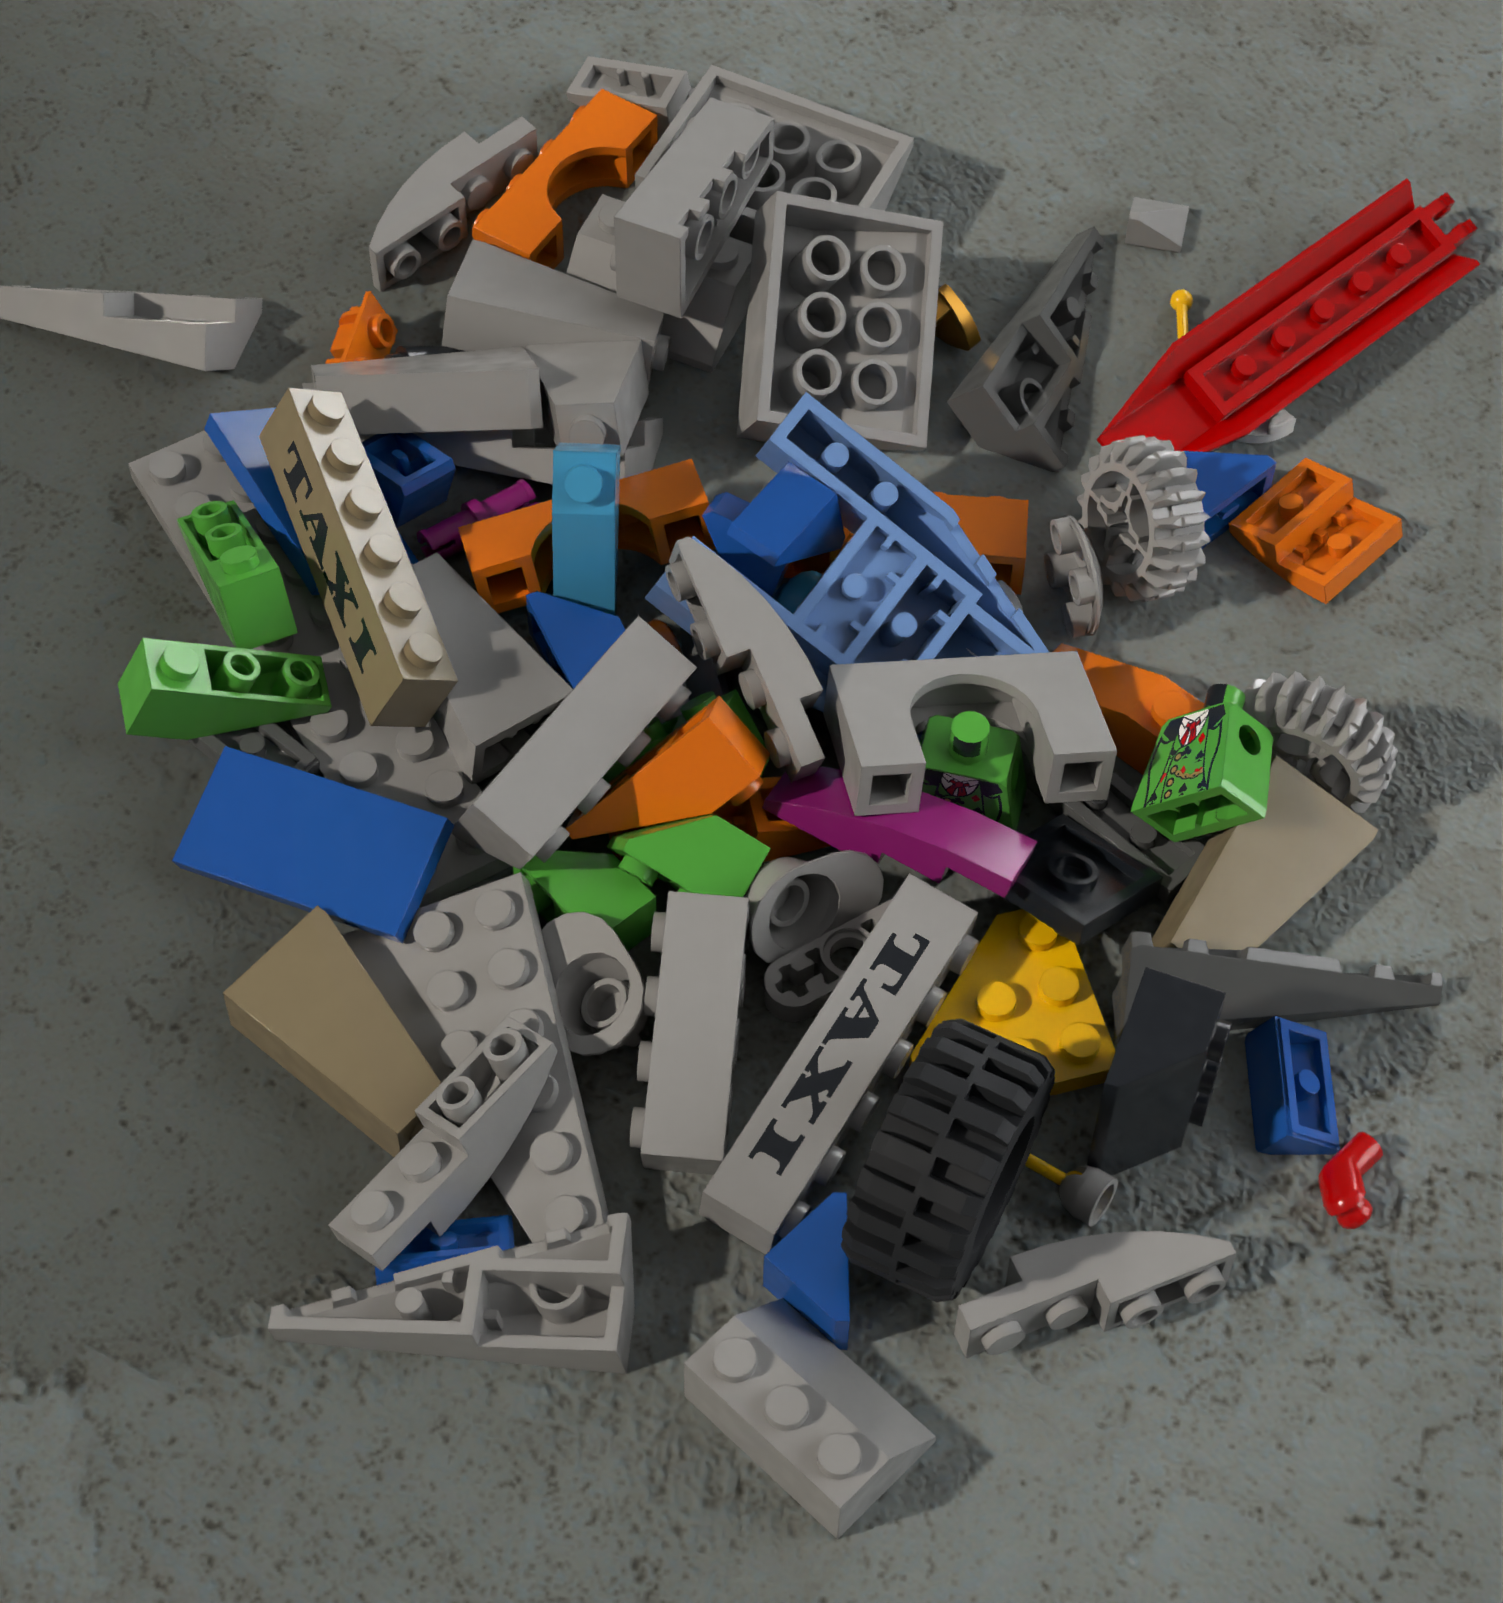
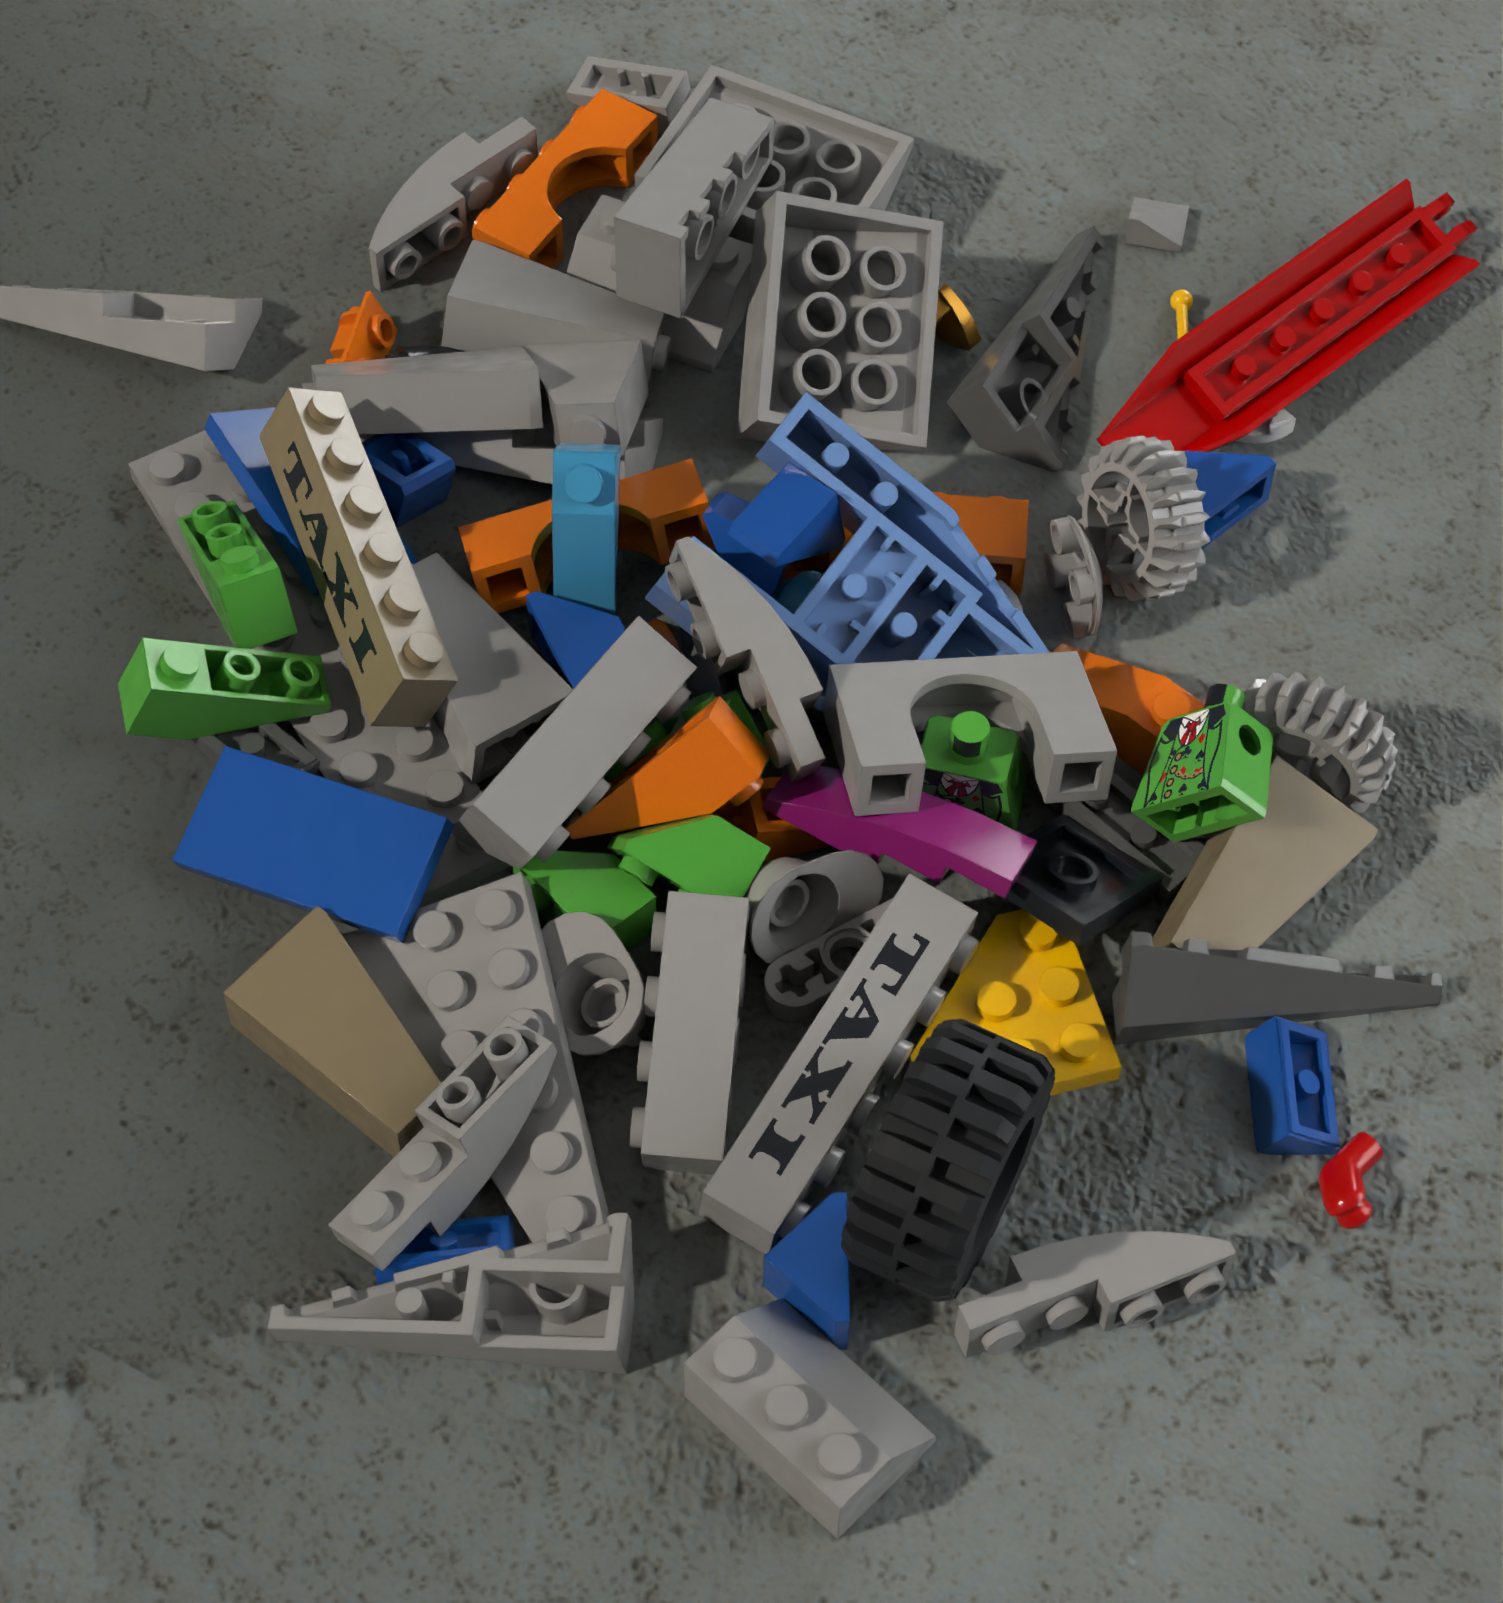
(445, 536): magenta pin -> none
(1082, 1191): light grey hinge -> none
(1159, 1072): black slope -> none
(1315, 530): orange slope -> none

